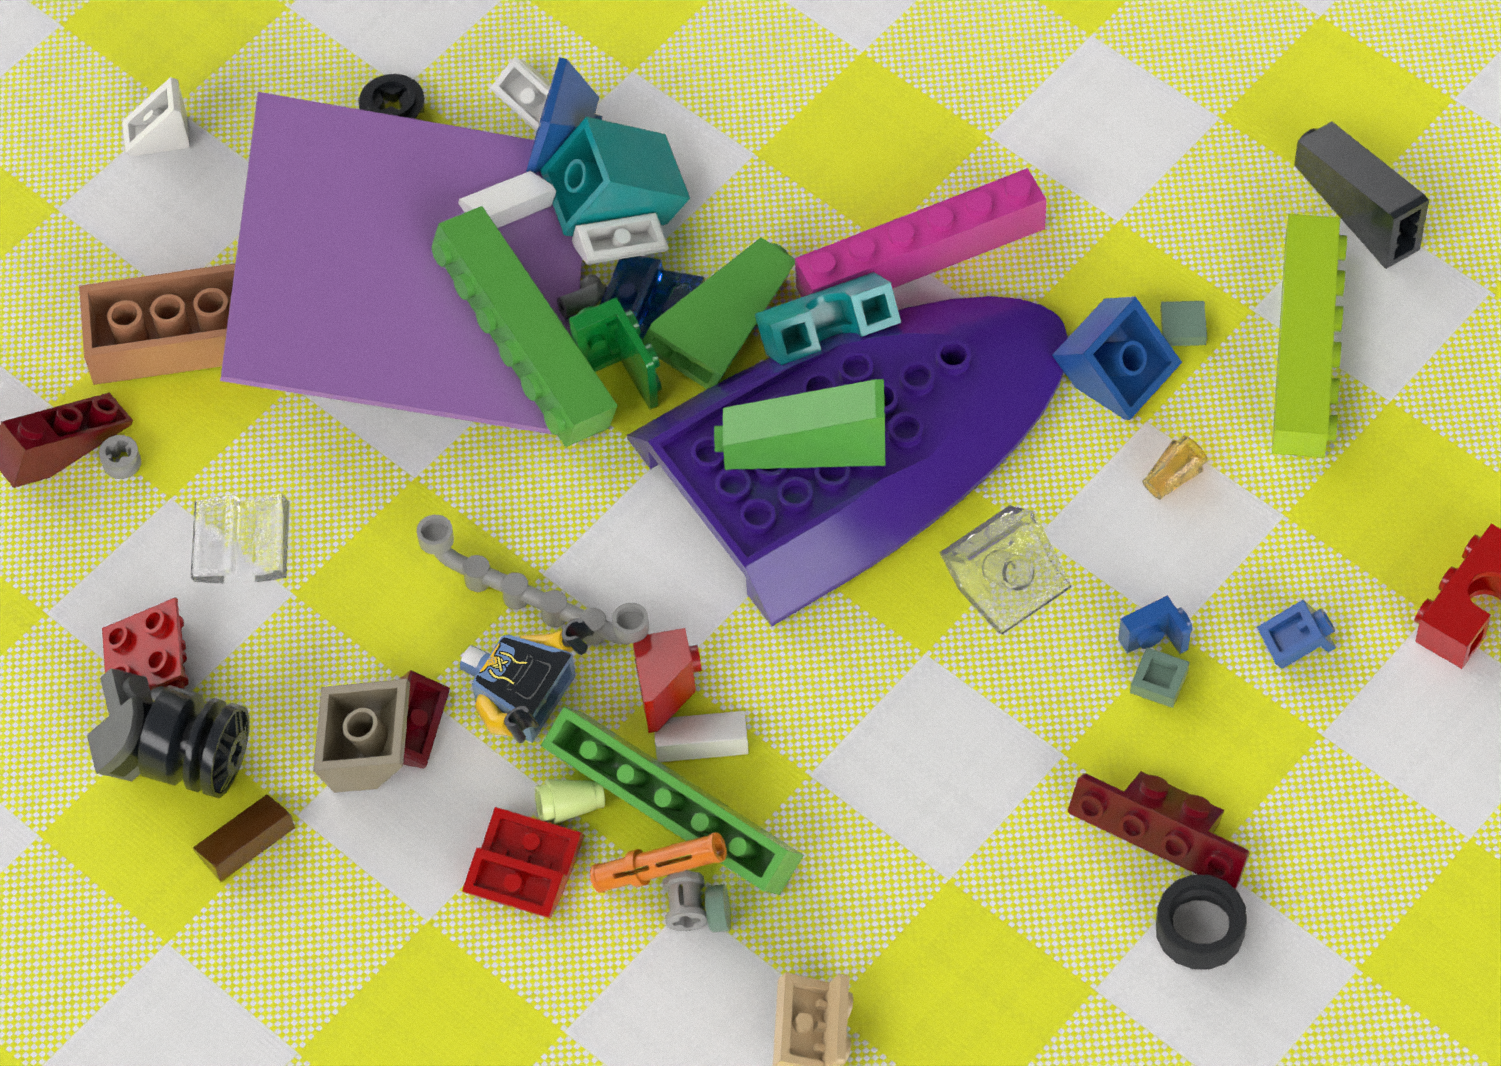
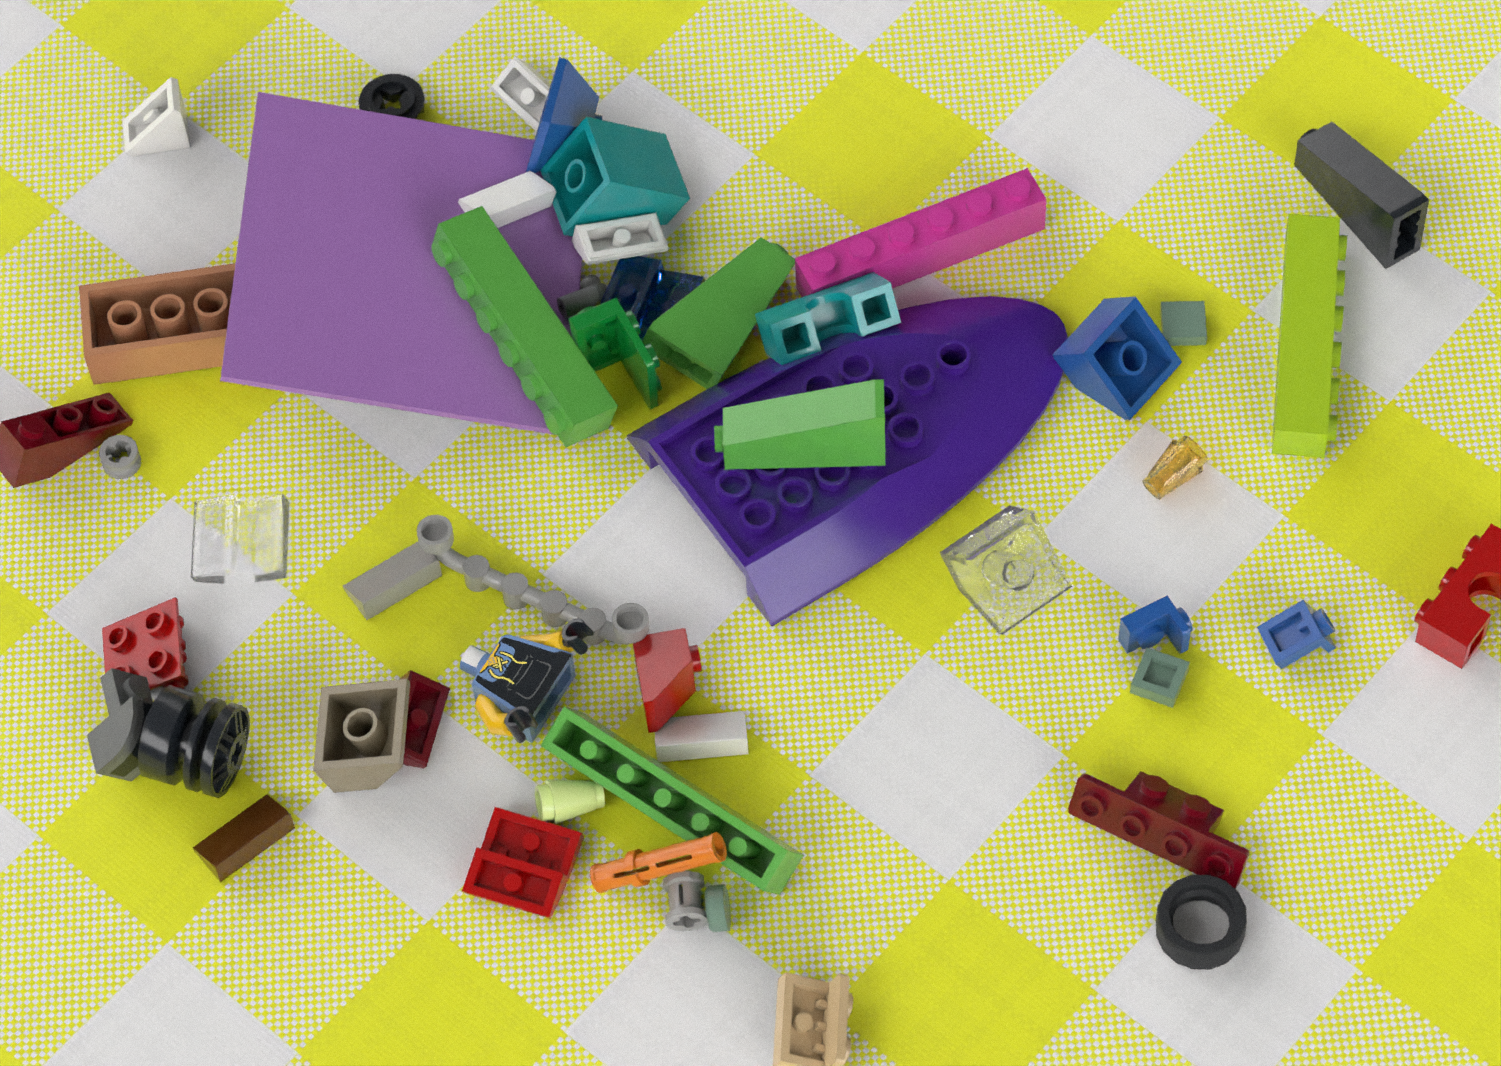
(393, 580): none -> light grey slope

